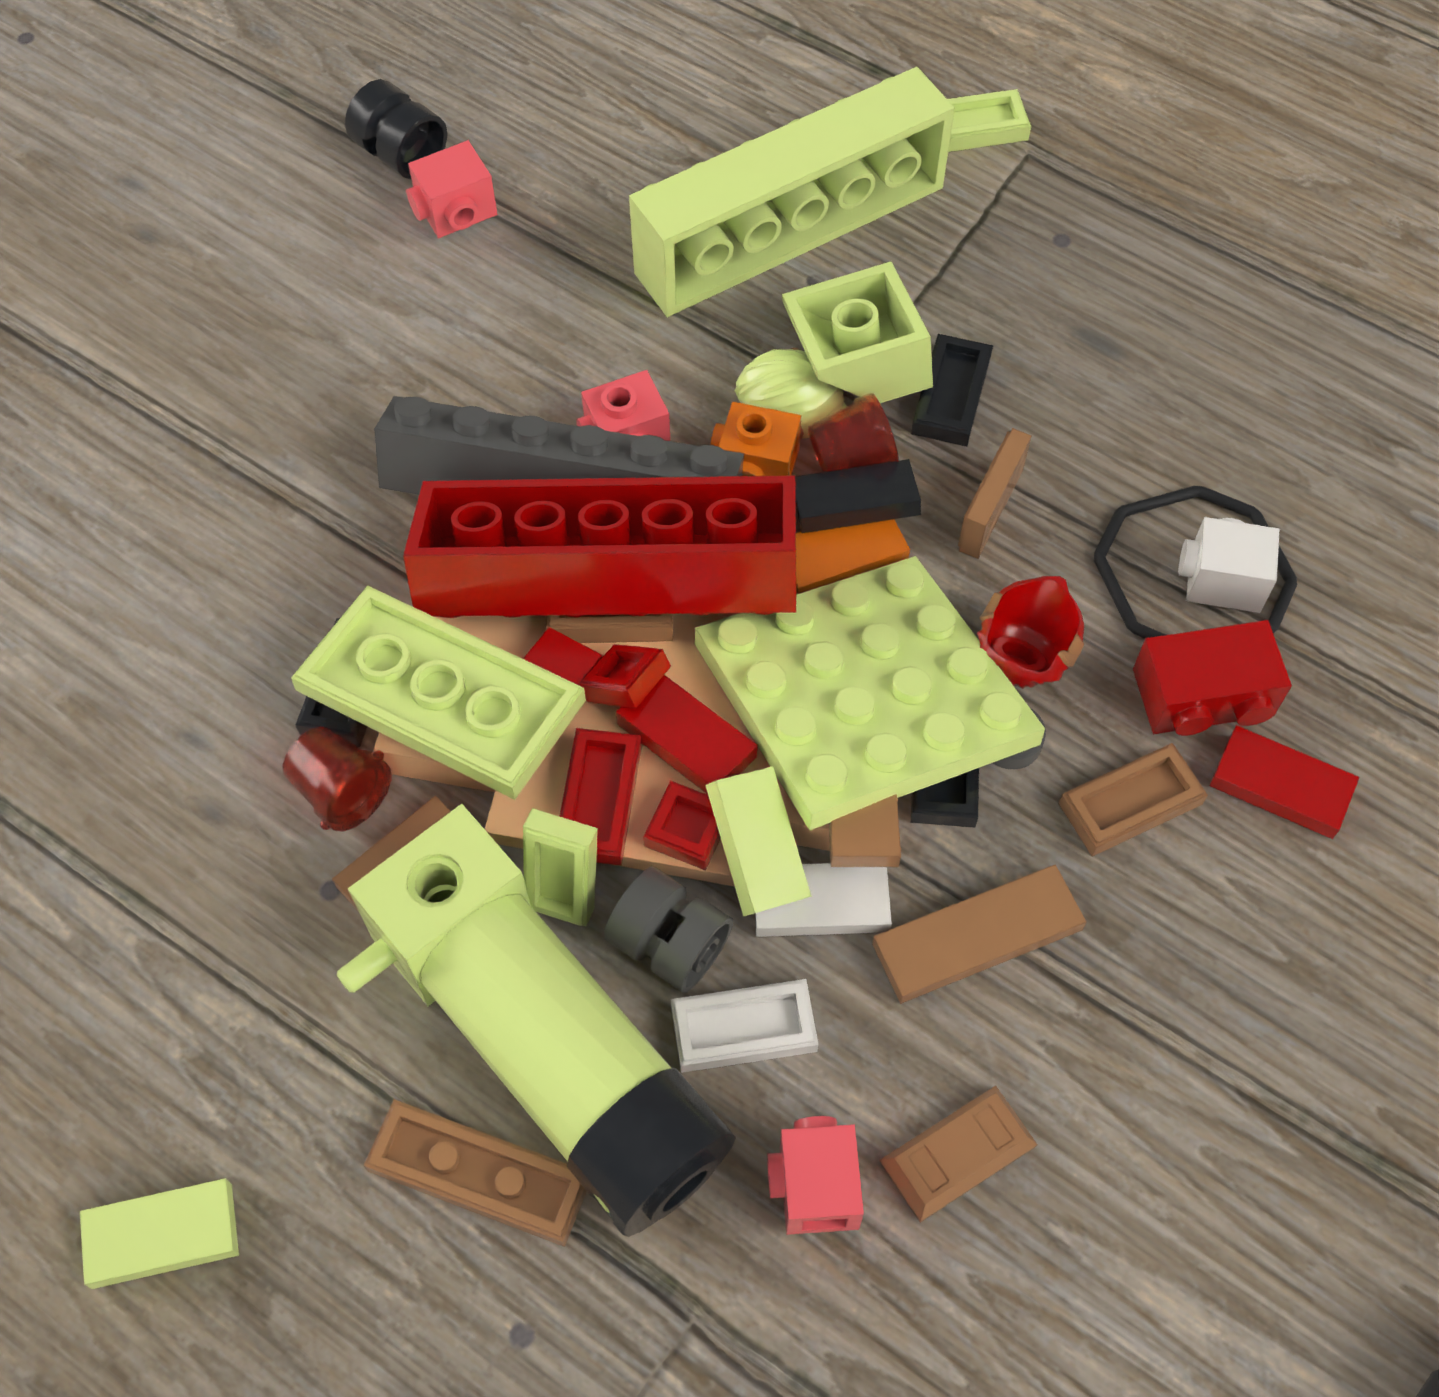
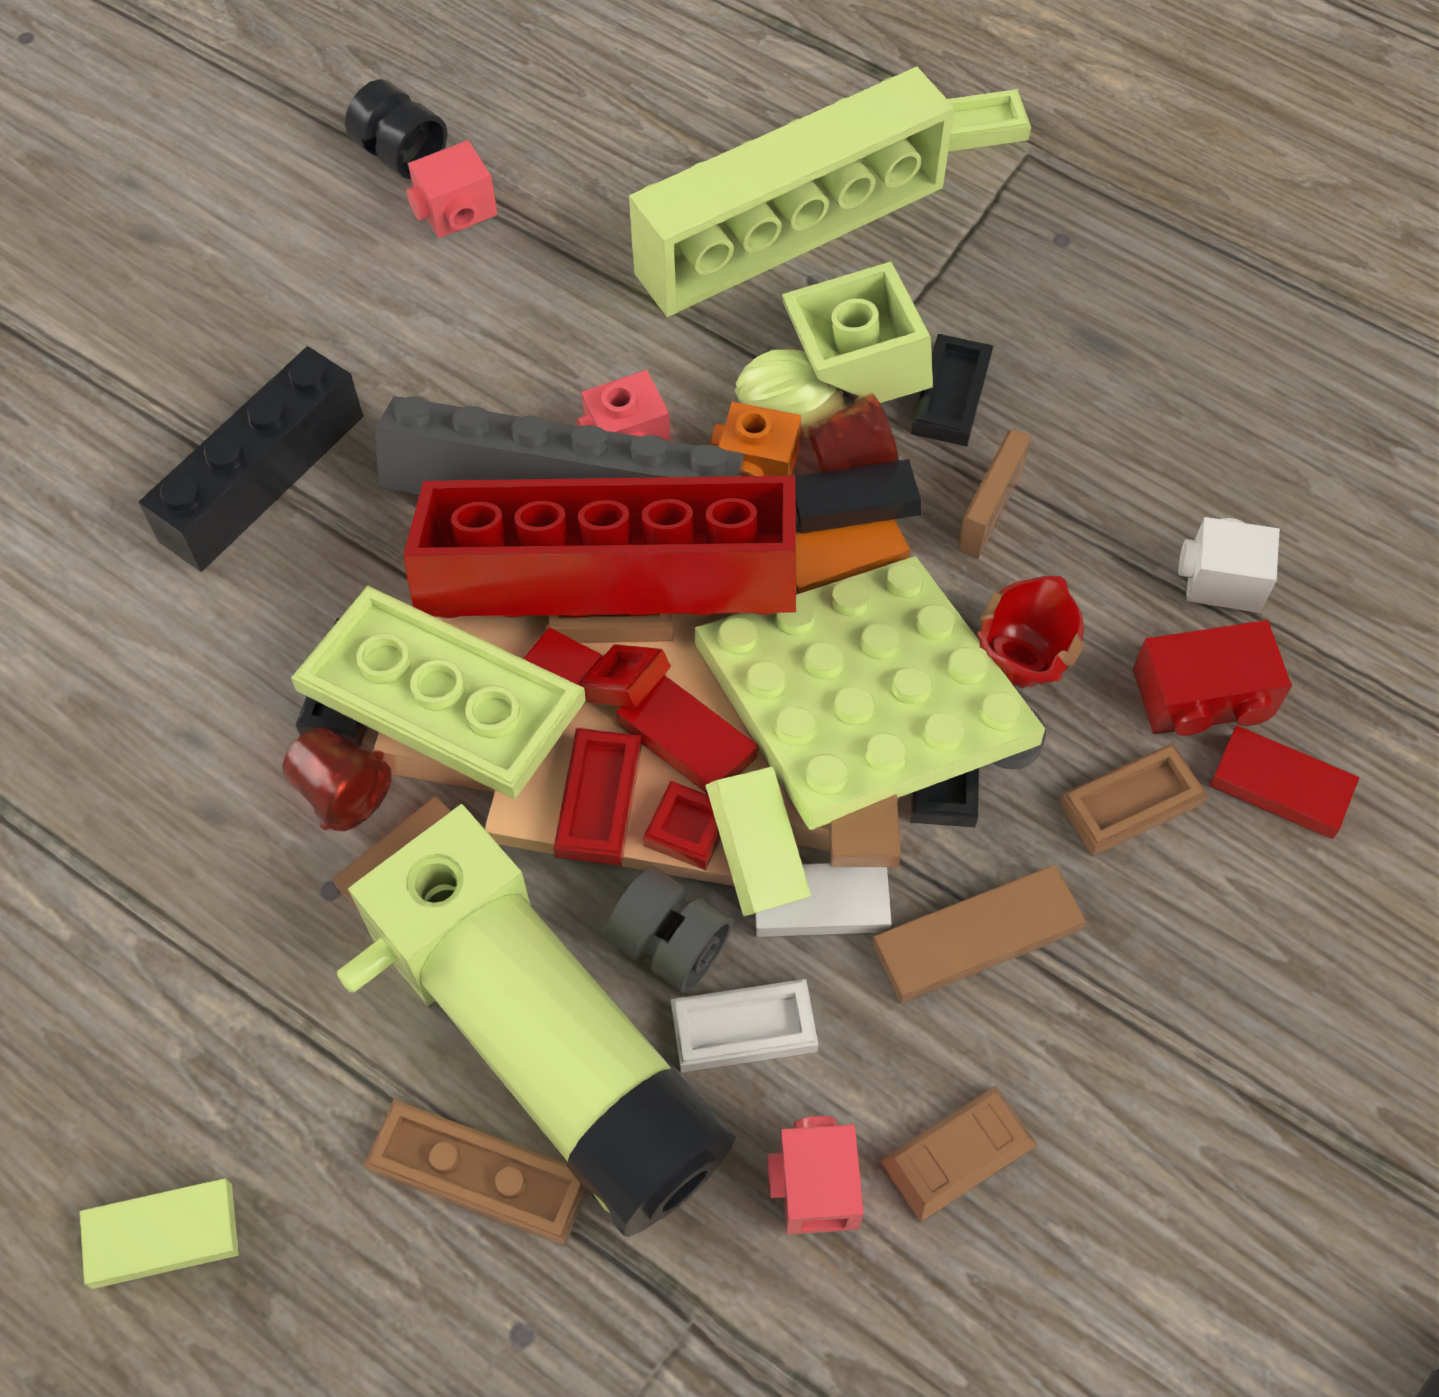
(252, 458): none -> black brick
(560, 866): yellowish green tile -> none
(1170, 498): black piece -> none

